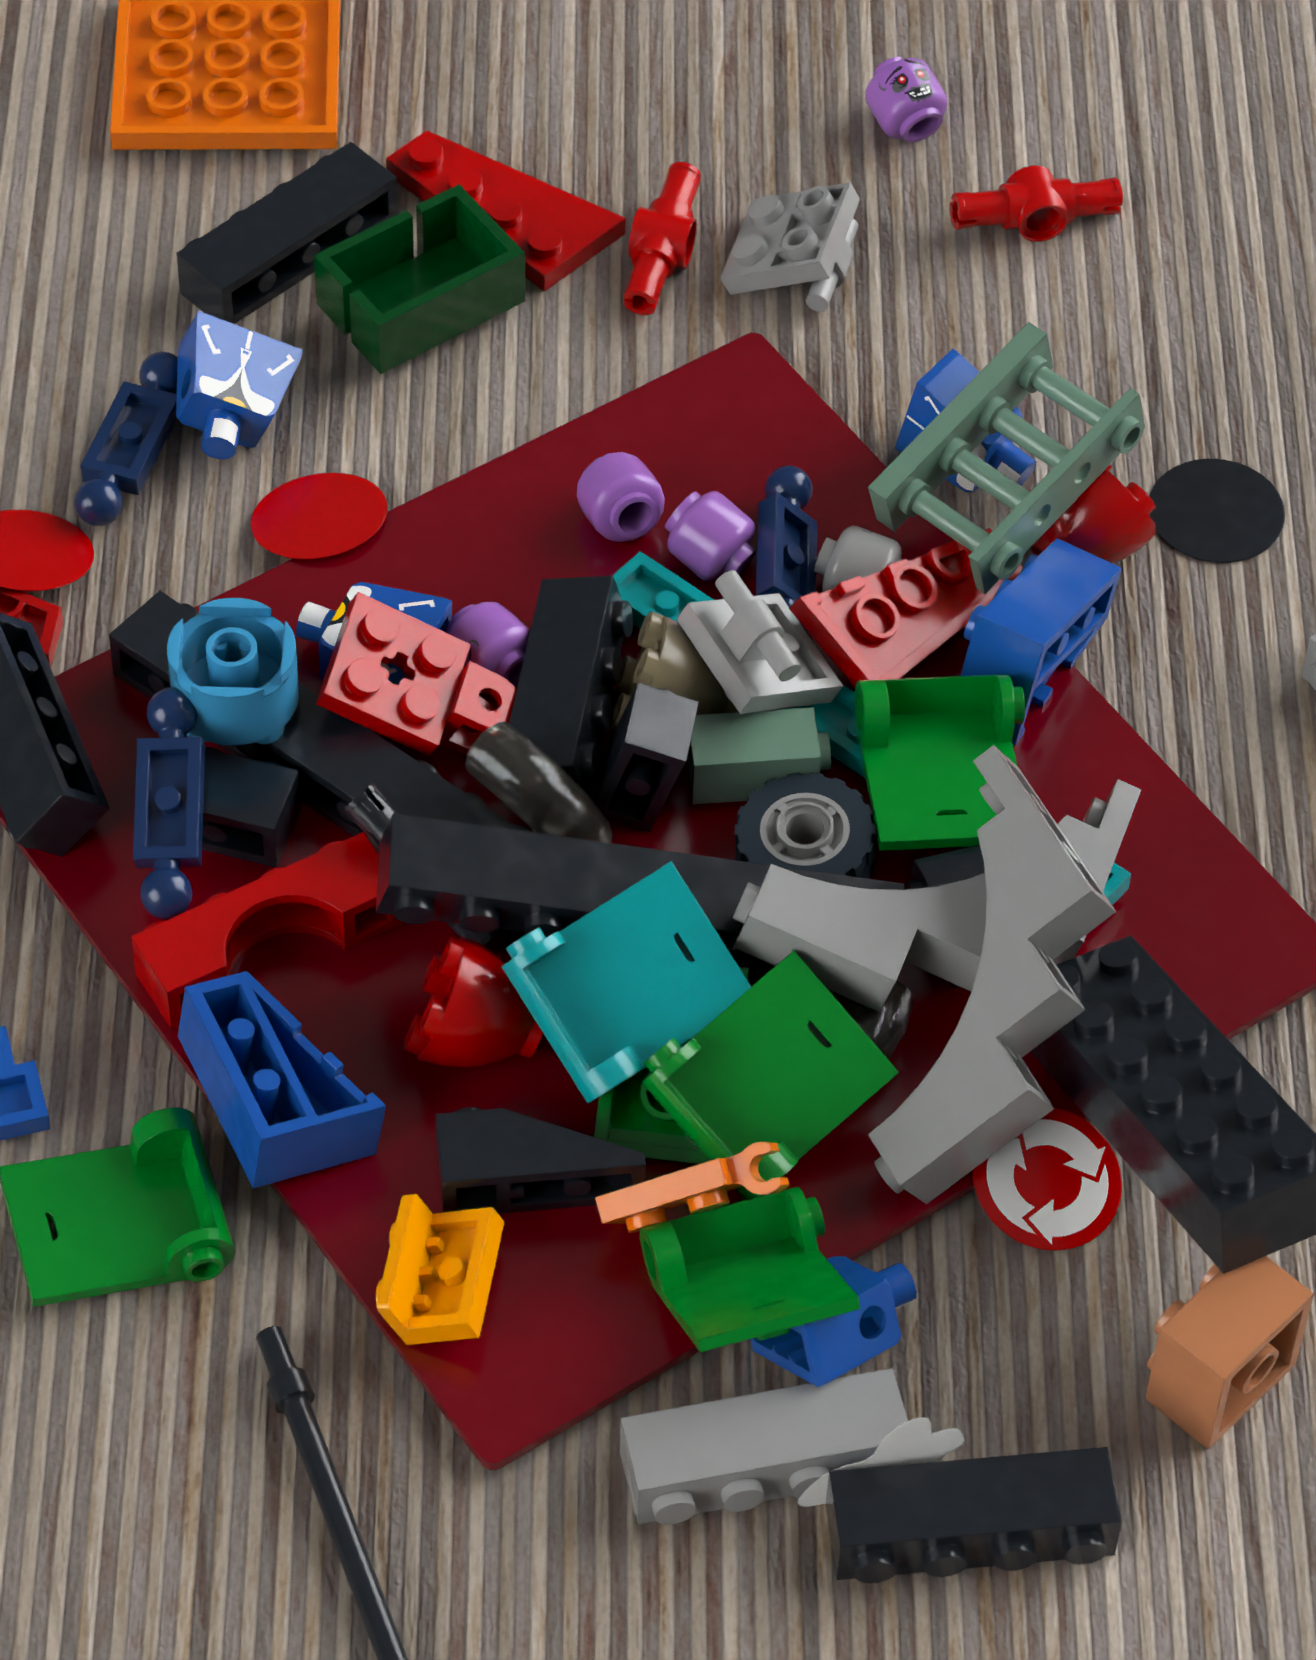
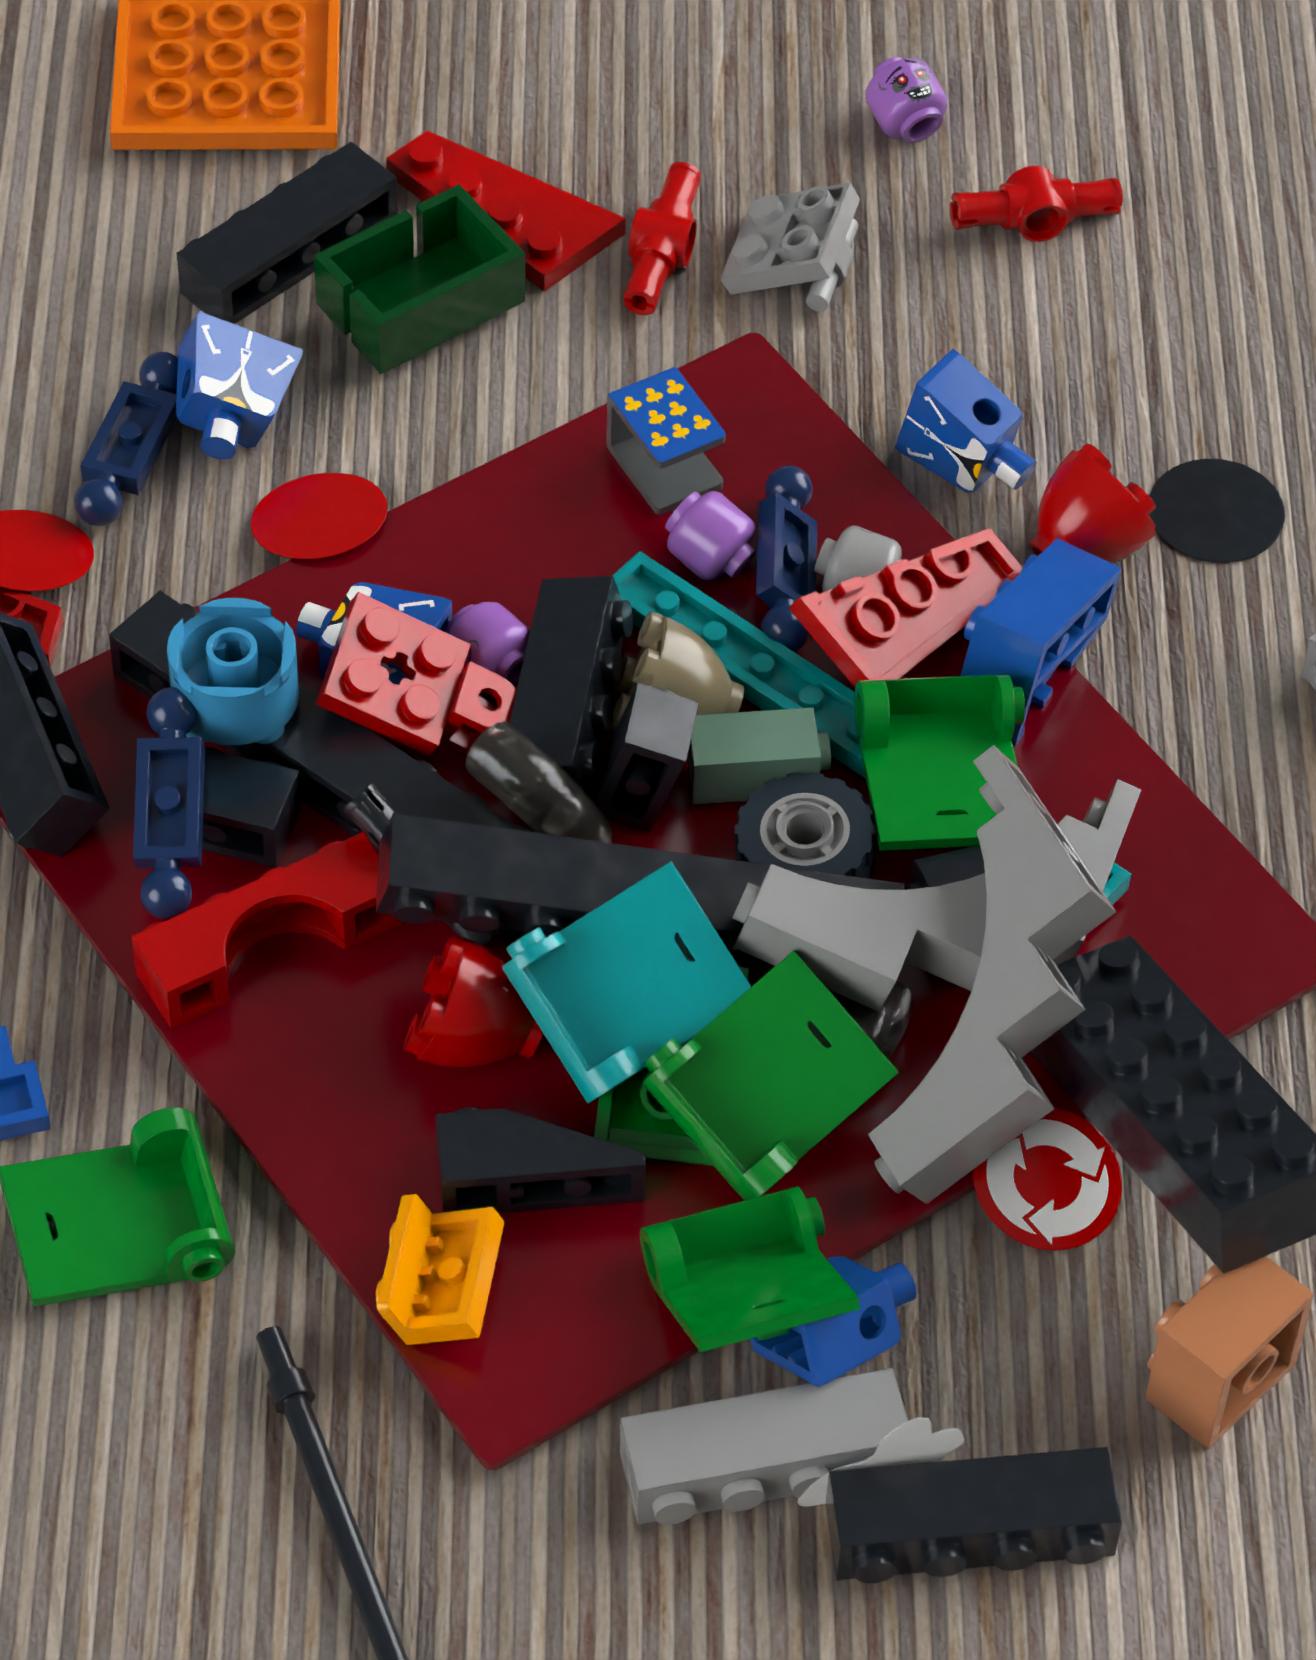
(270, 1086): blue wedge -> none
(620, 497): medium lavender head -> none
(660, 439): none -> piece
(698, 1186): orange plate -> none
(758, 649): light grey plate -> none
(985, 409): sand green fence -> none

